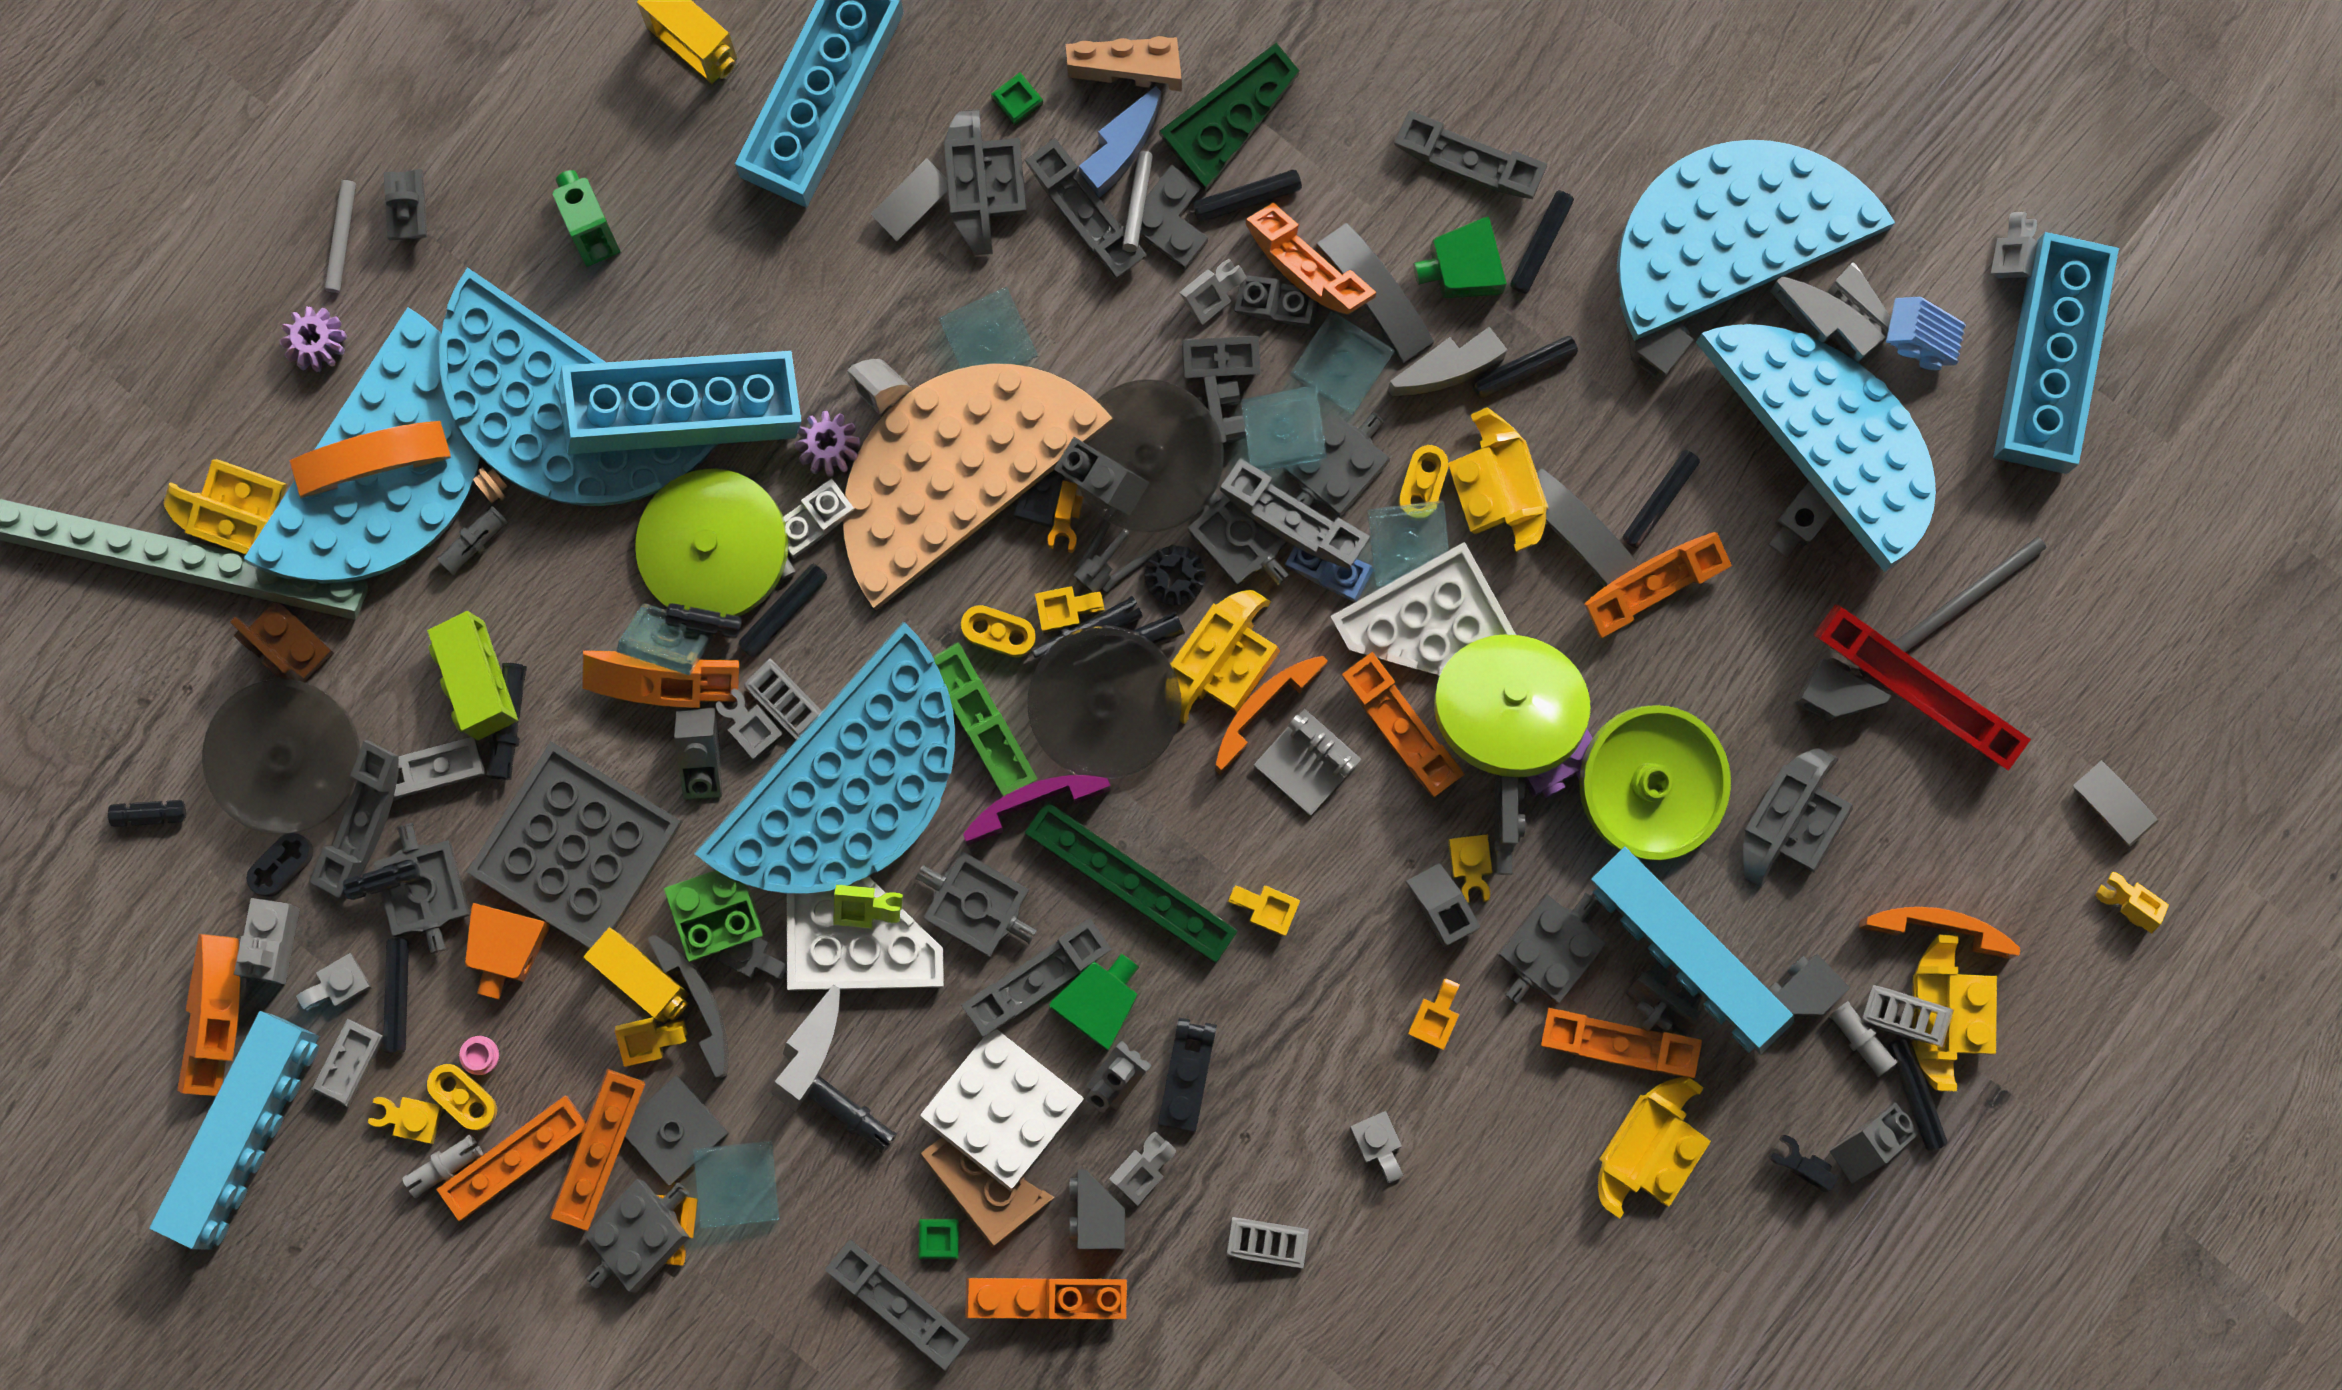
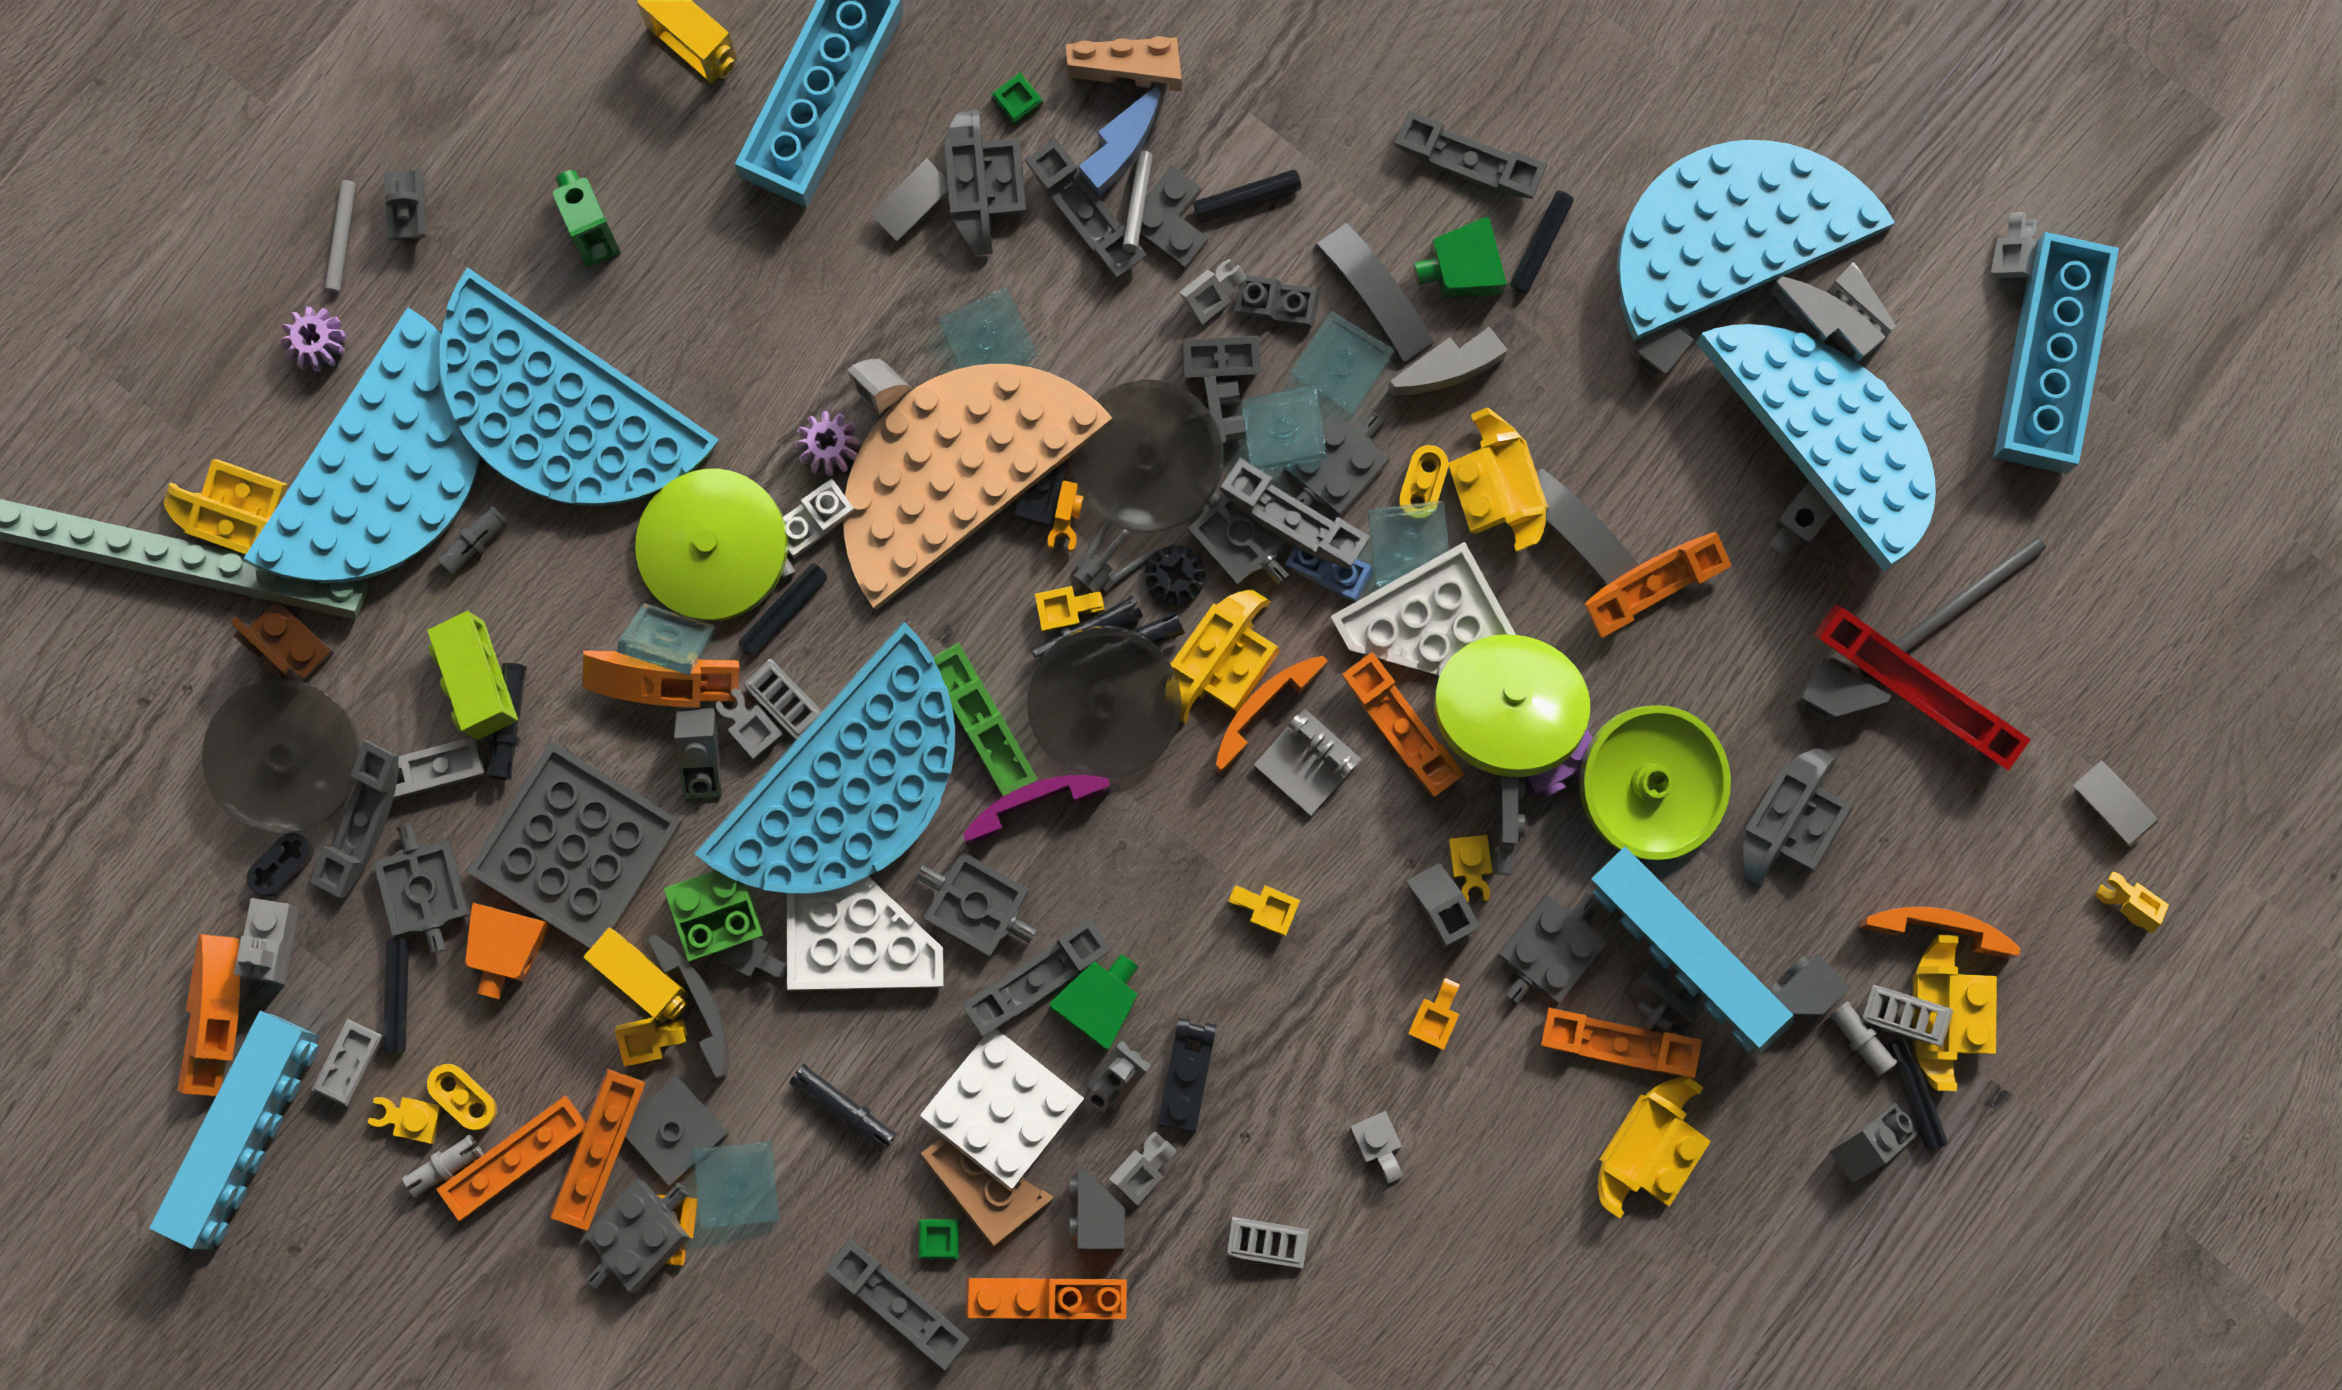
(146, 813): black axle -> none
(339, 982): light grey plate -> none
(369, 455): orange slope -> none
(381, 880): black axle -> none
(479, 1055): bright pink plate -> none
(490, 484): light nougat plate -> none
(679, 402): medium azure brick -> none
(703, 620): black axle -> none
(807, 1051): slope -> none
(859, 906): lime plate -> none
(1000, 628): yellow plate -> none
(1101, 476): dark grey slope -> none
(1131, 882): dark green plate -> none
(1226, 117): dark green wing -> none
(1303, 266): orange slope -> none
(1525, 366): black axle -> none
(1661, 499): black axle -> none
(1812, 1170): black plate -> none
(1925, 333): light blue brick -> none

